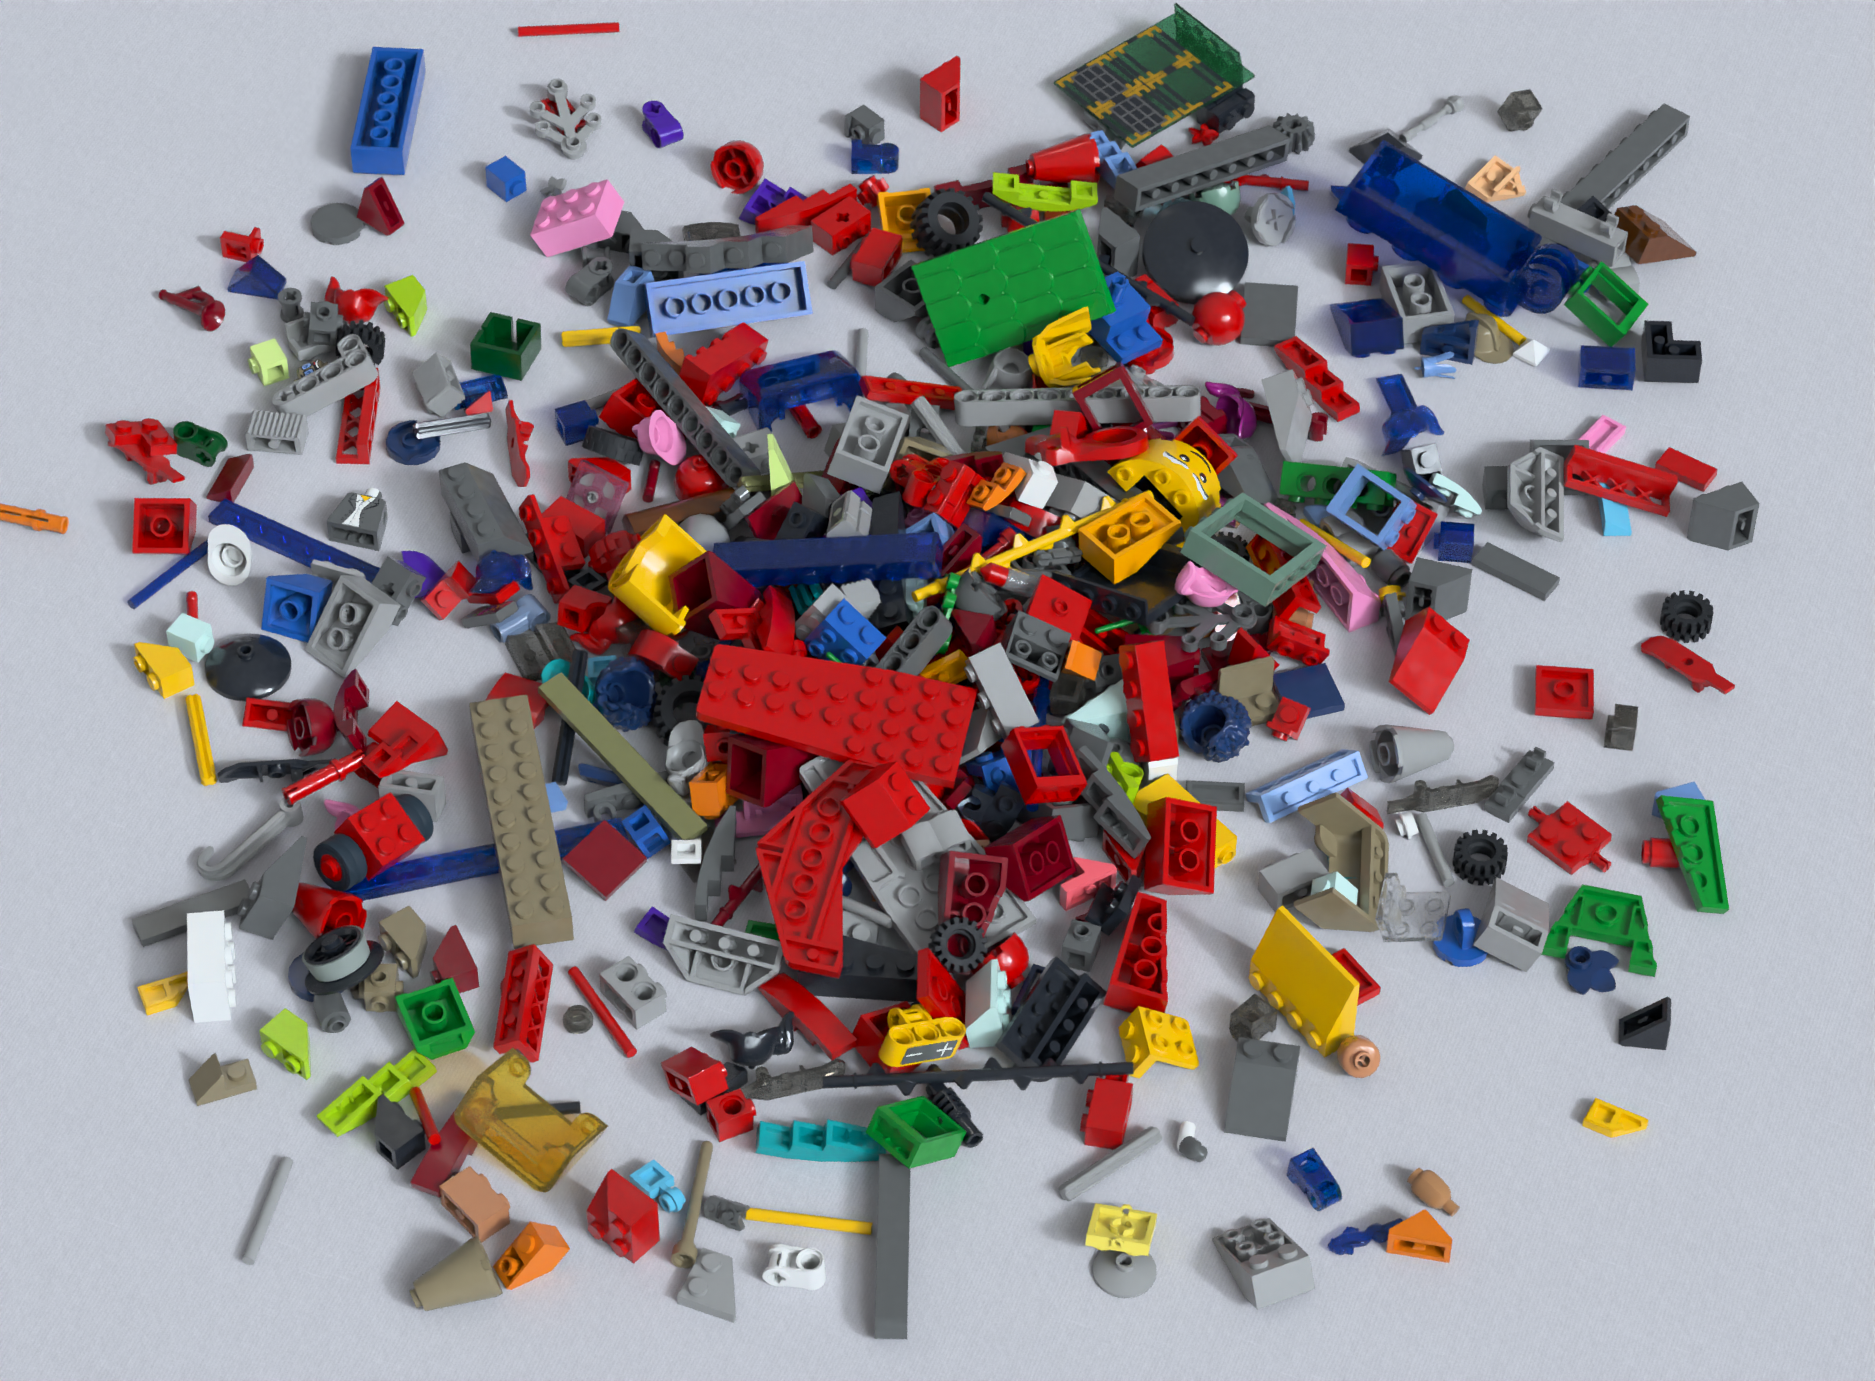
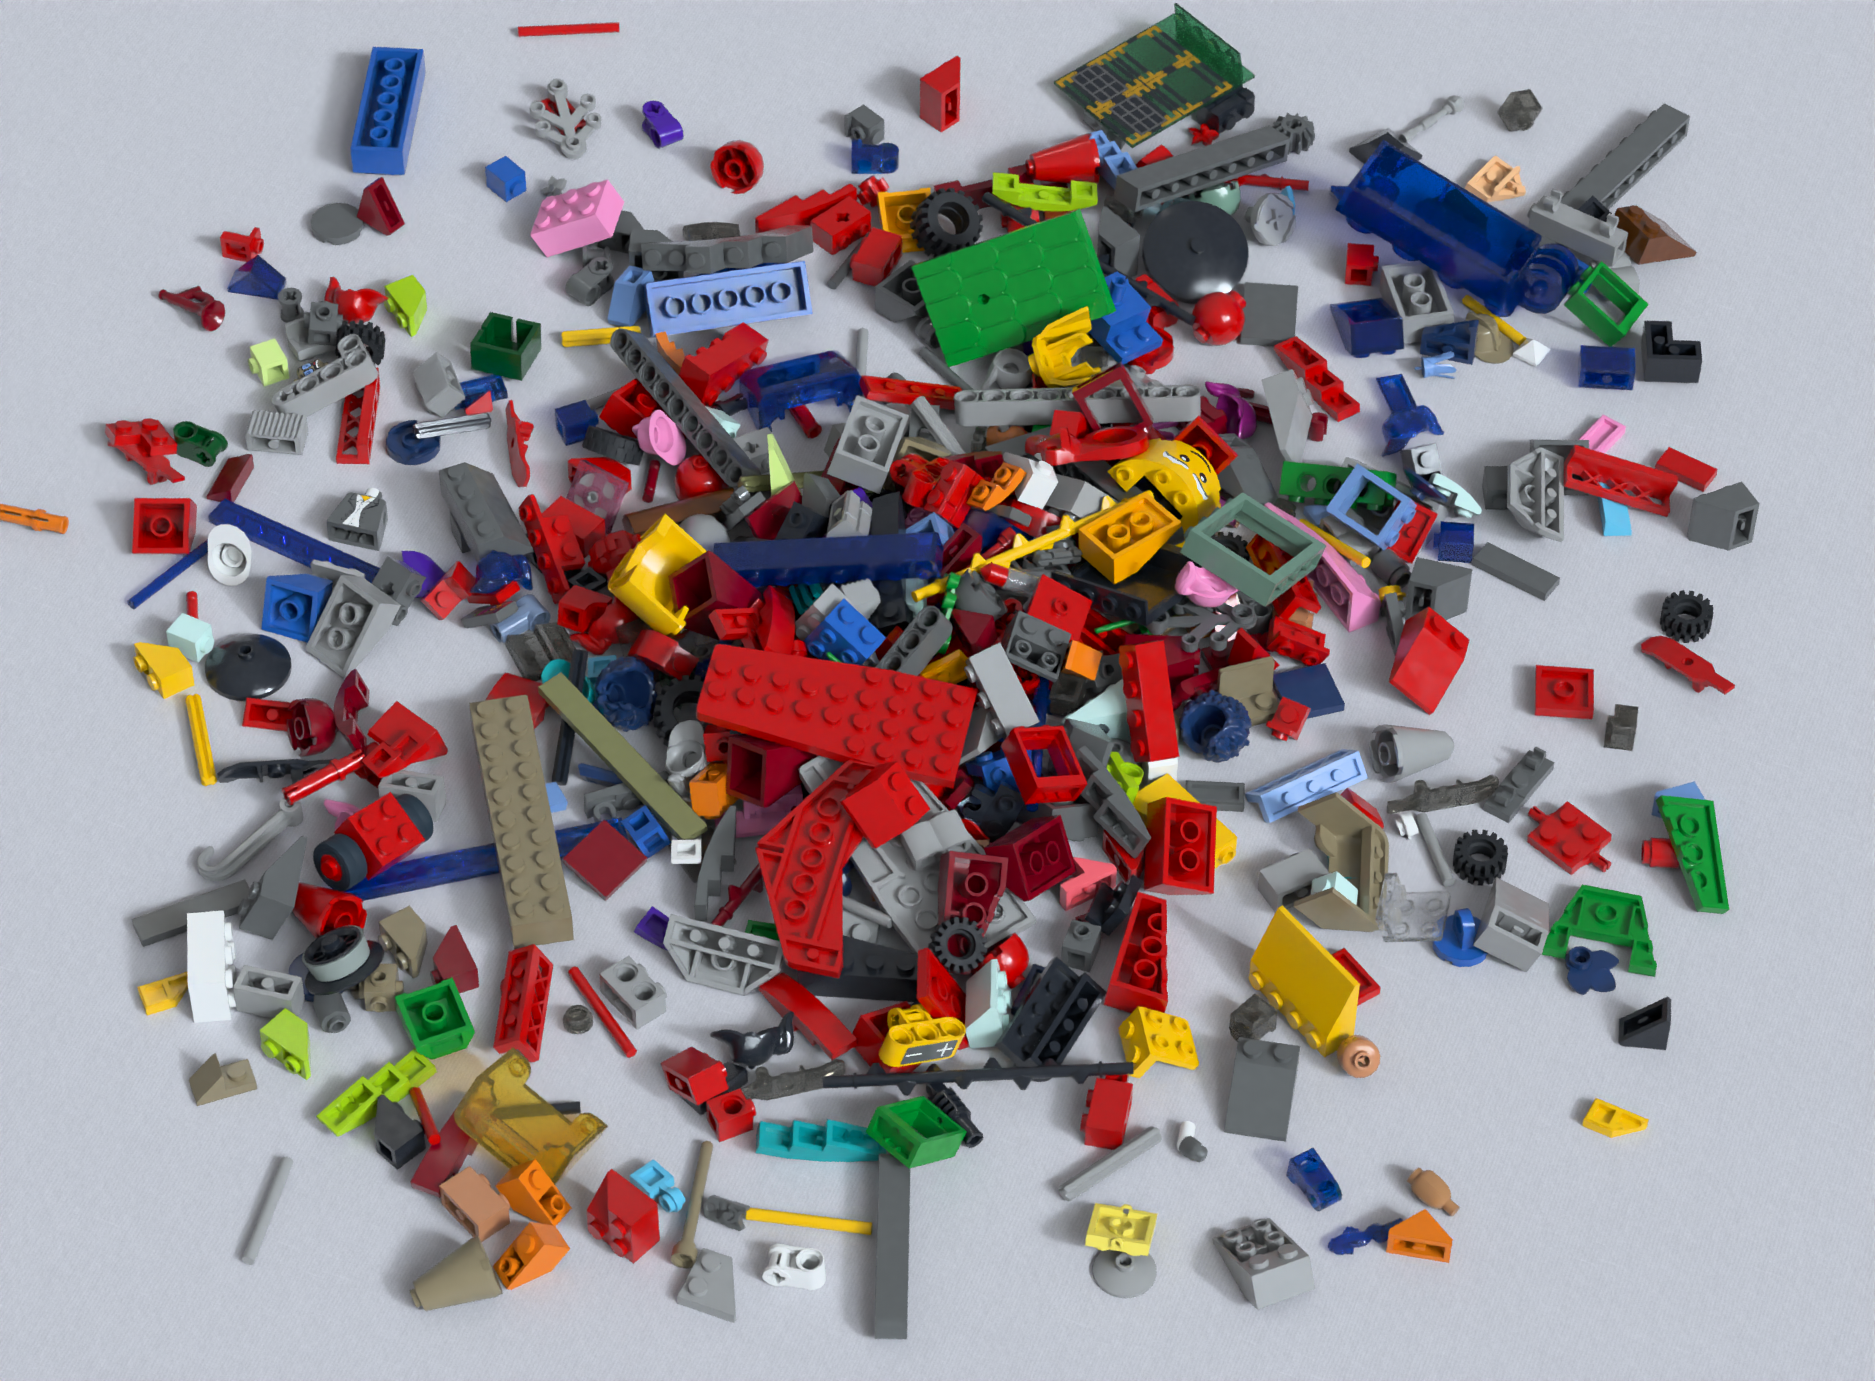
(267, 992): none -> light grey brick
(533, 1193): none -> orange slope
(765, 198): dark purple slope -> none

